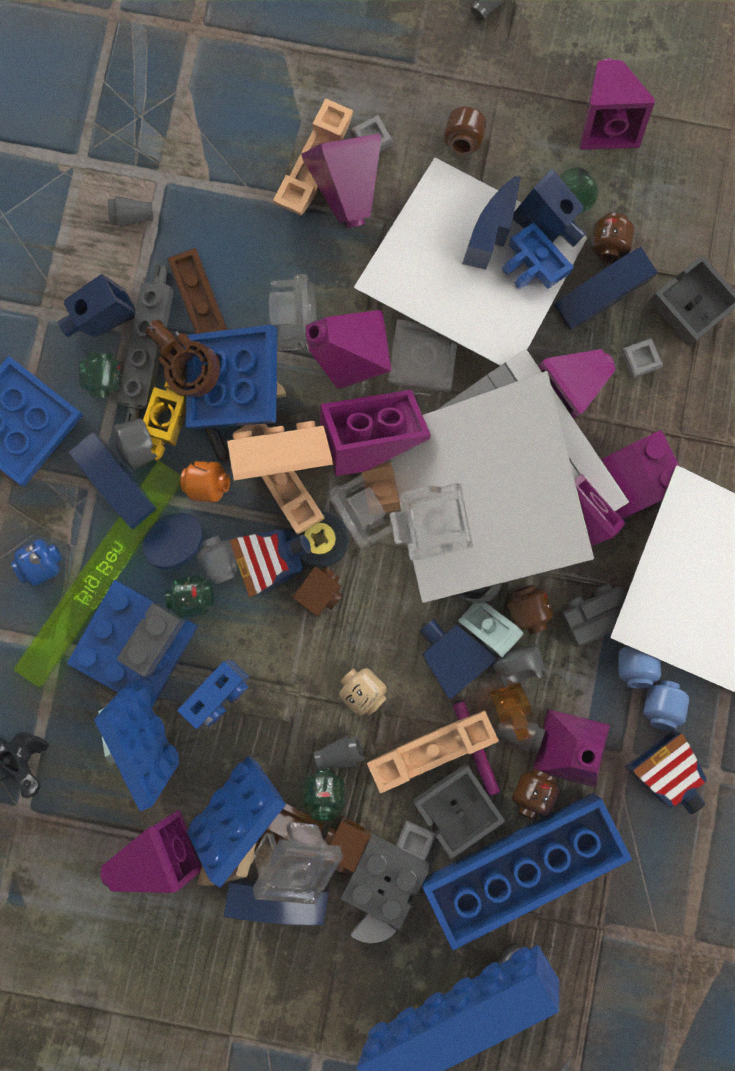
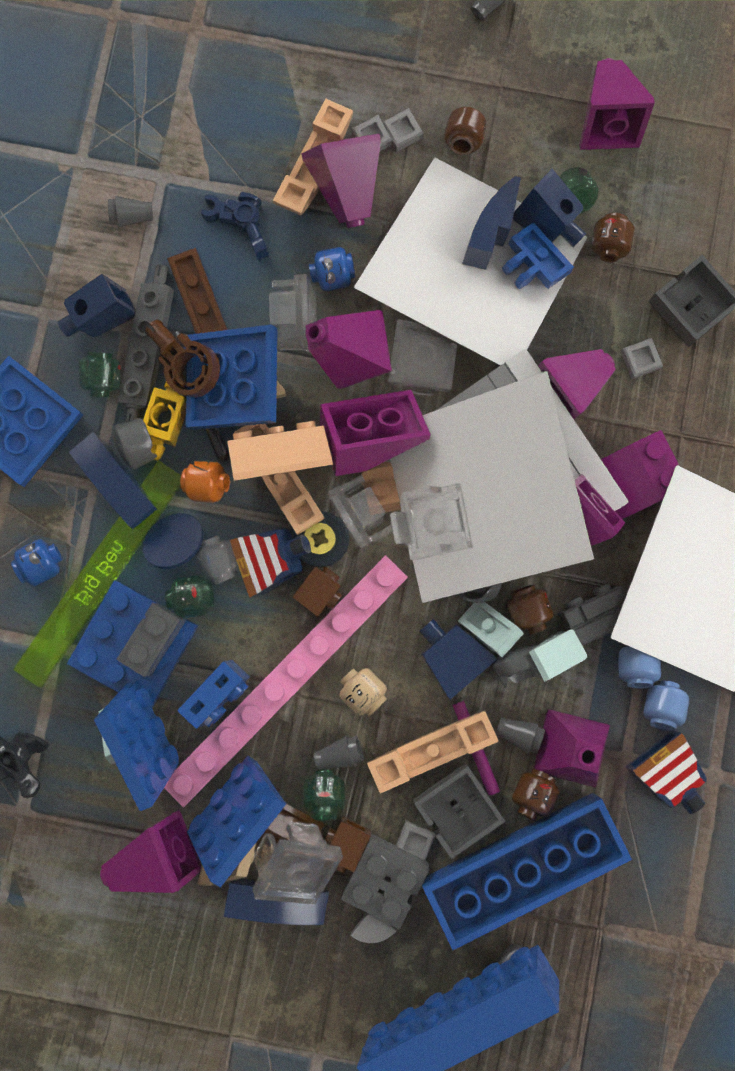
(243, 214): none -> dark blue piece
(284, 681): none -> bright pink plate
(332, 269): none -> blue head
(403, 129): none -> light grey tile
(513, 706): clear orange plate -> none
(558, 654): none -> light aqua slope
(606, 288): dark blue slope -> none

